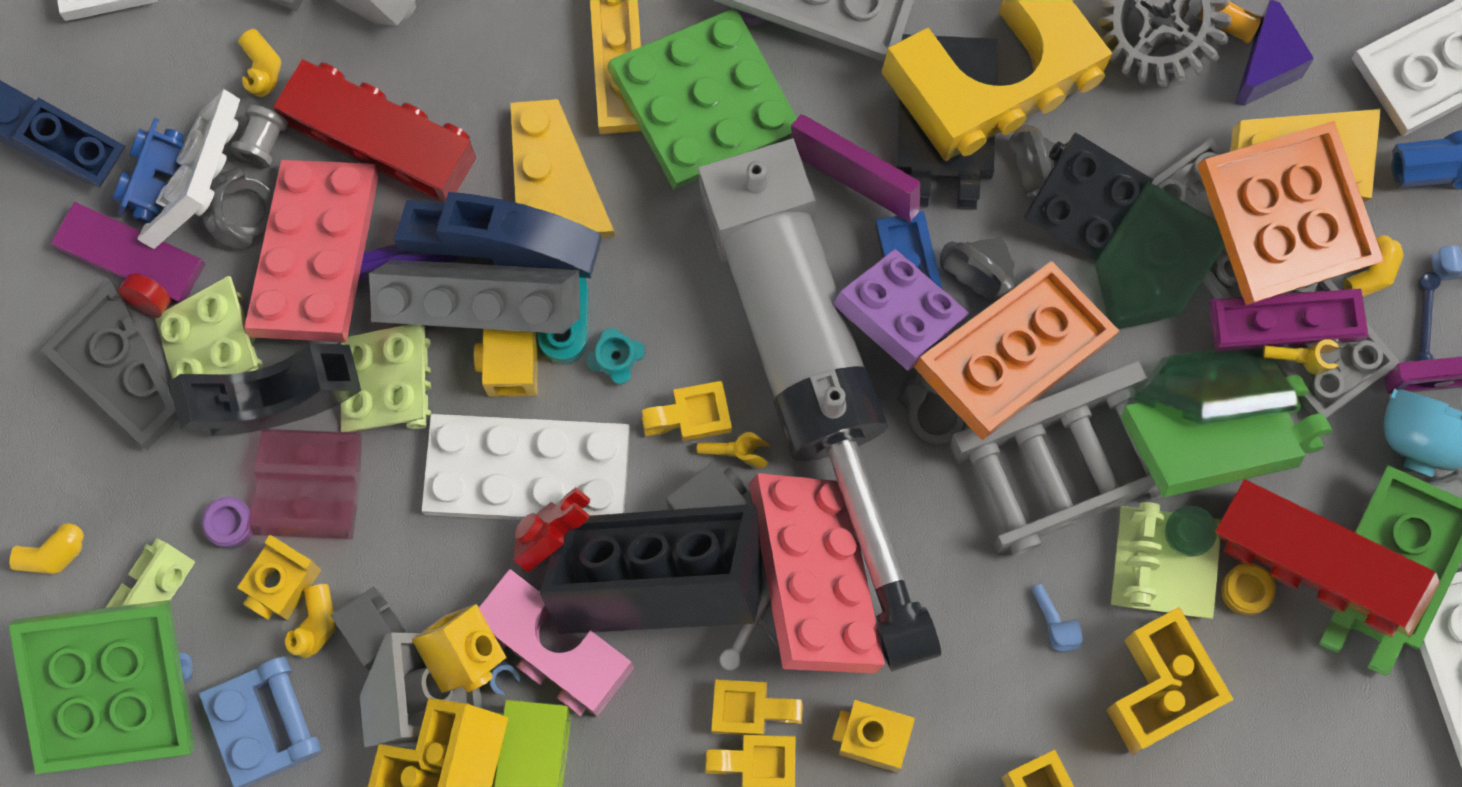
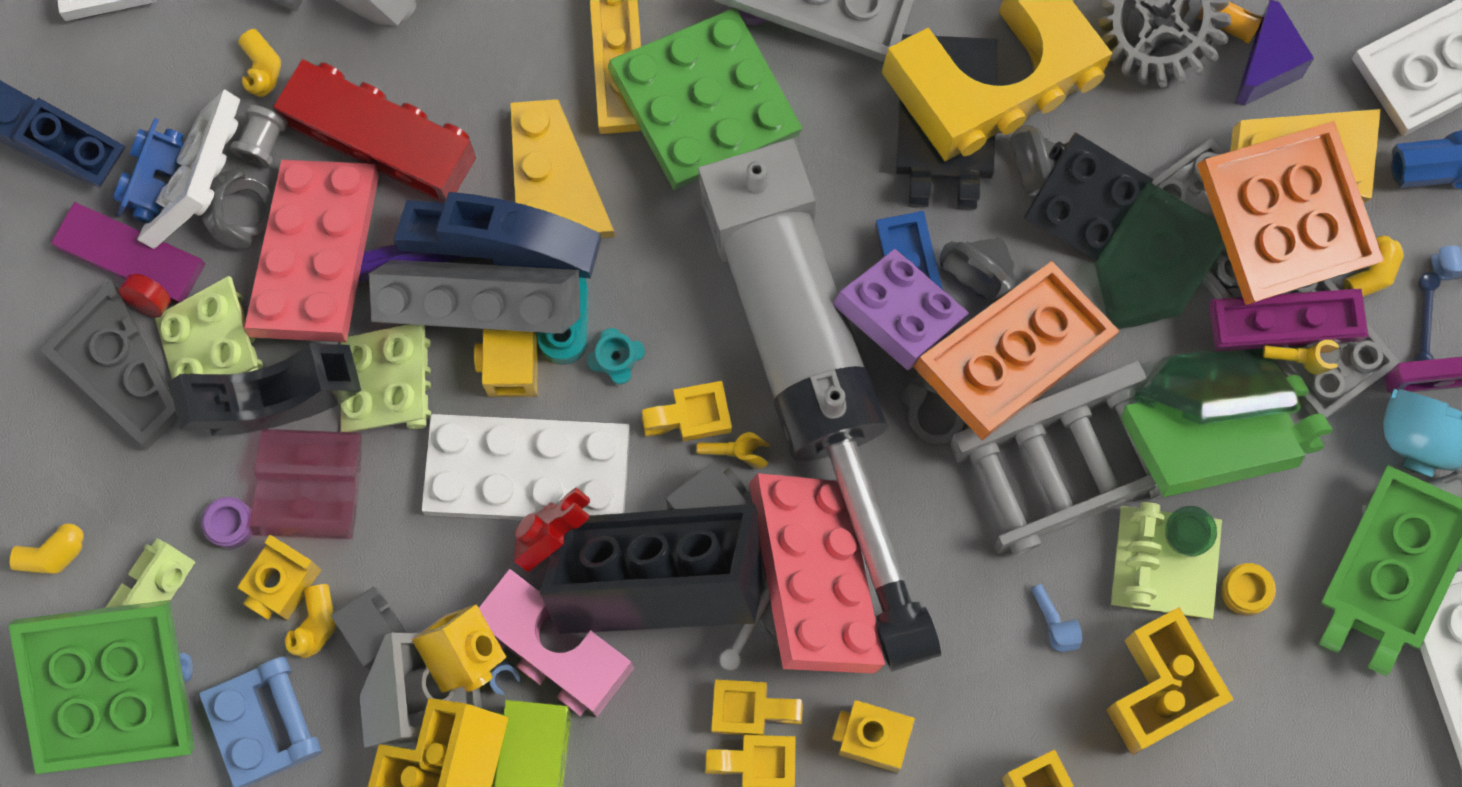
(856, 168): magenta tile -> none
(1328, 559): red brick -> none

